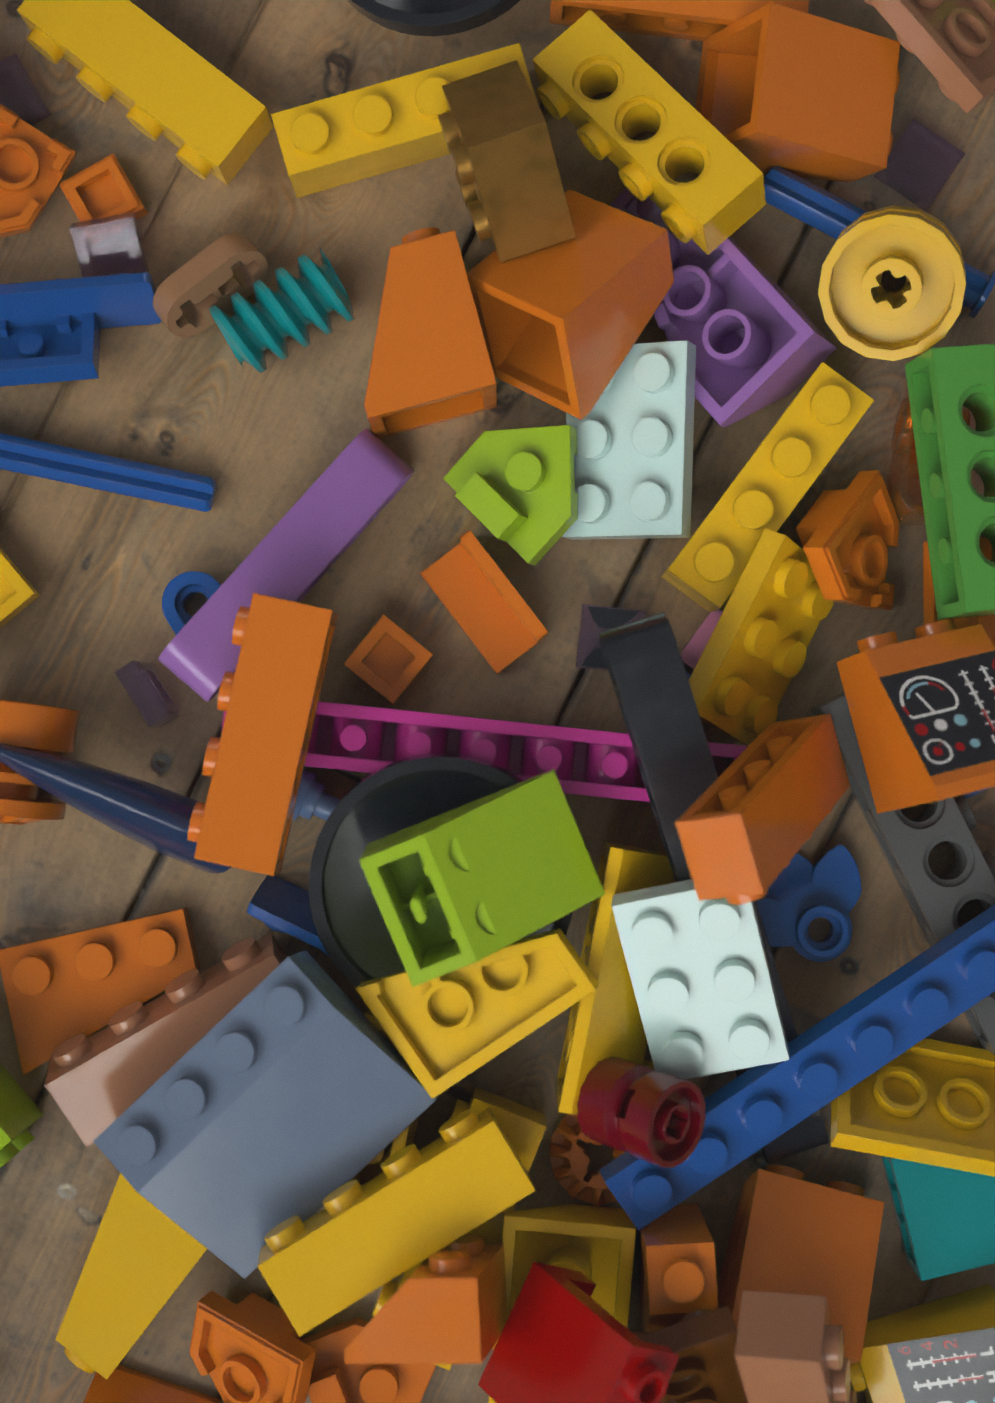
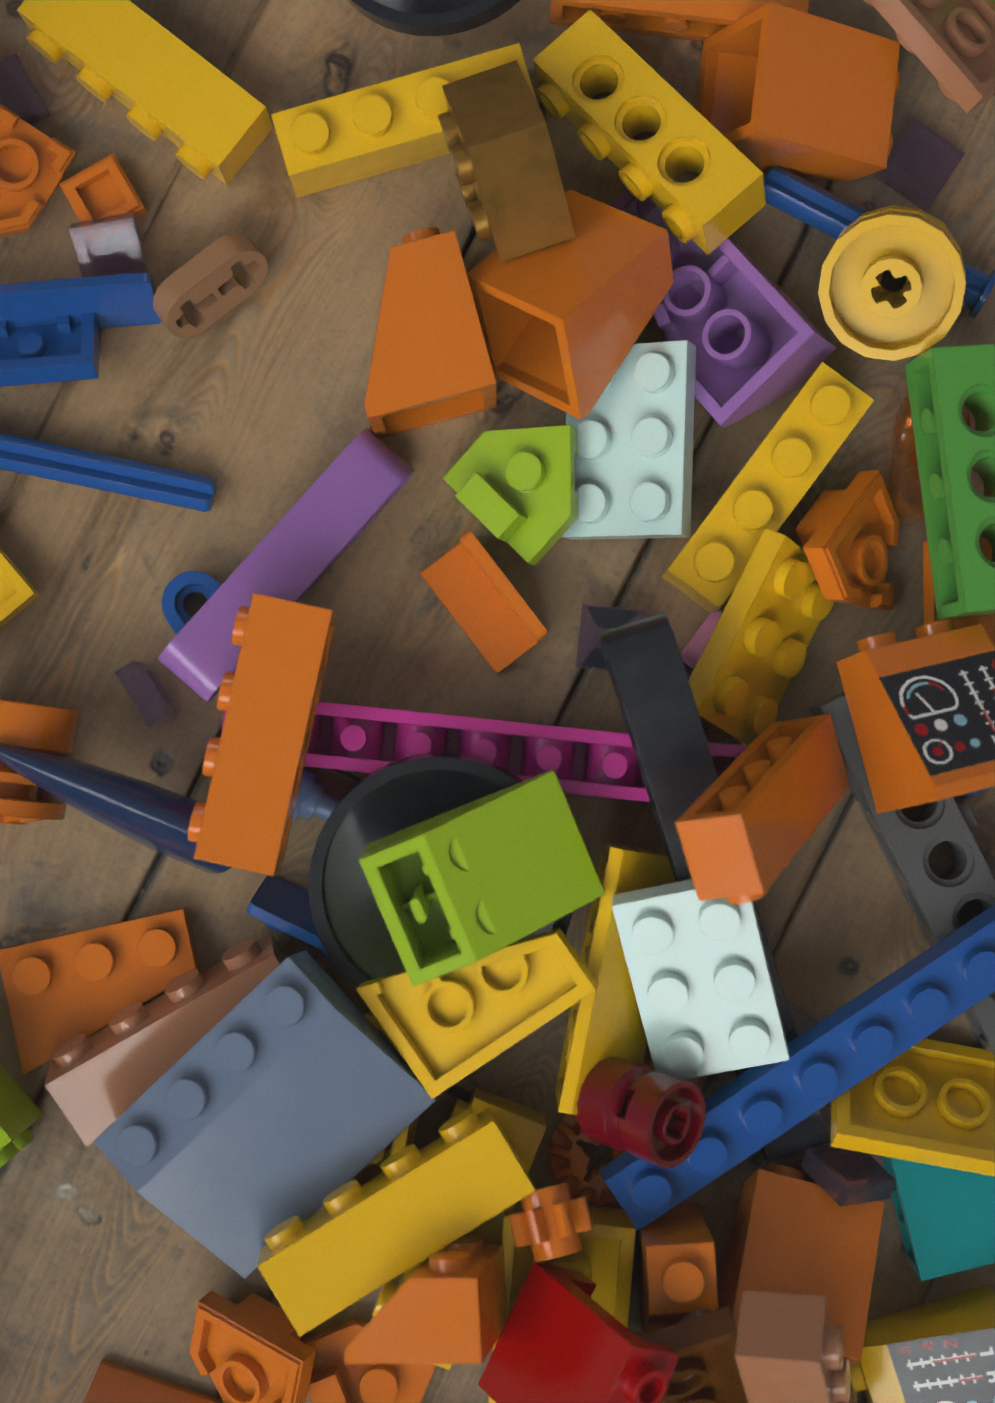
(125, 1280): yellow slope -> none
(284, 312): teal piece -> none
(388, 659): orange plate -> none
(551, 1222): none -> orange gear
(812, 892): blue plate -> none
(848, 1175): none -> tile

